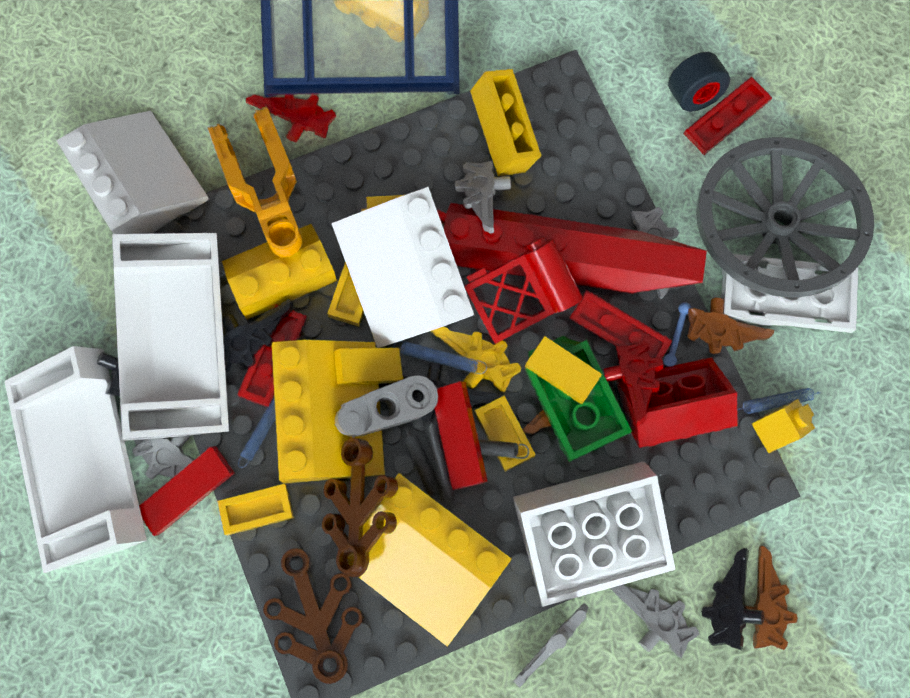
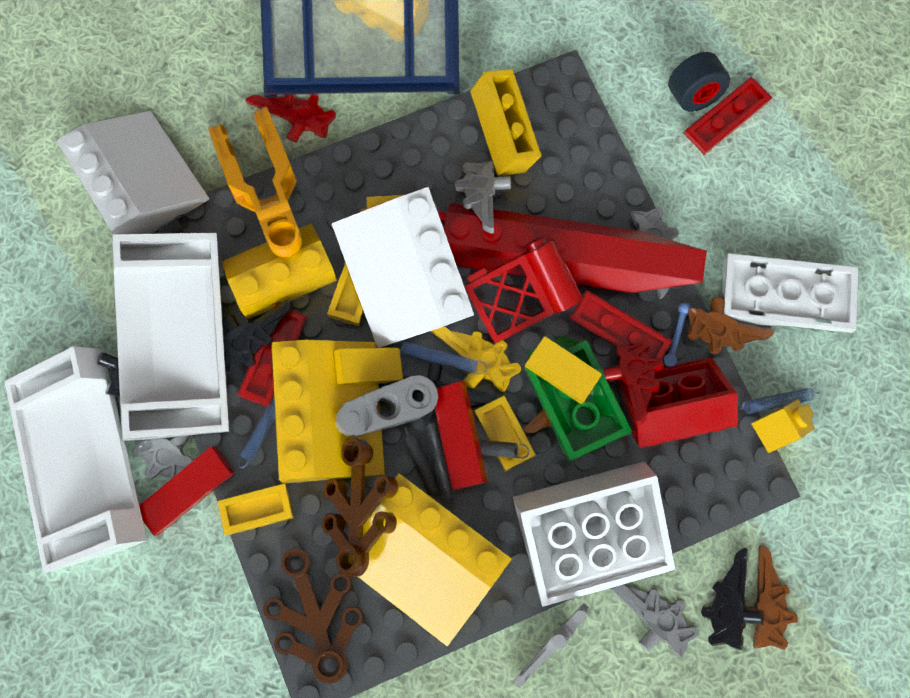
(787, 214): dark grey wheel -> none

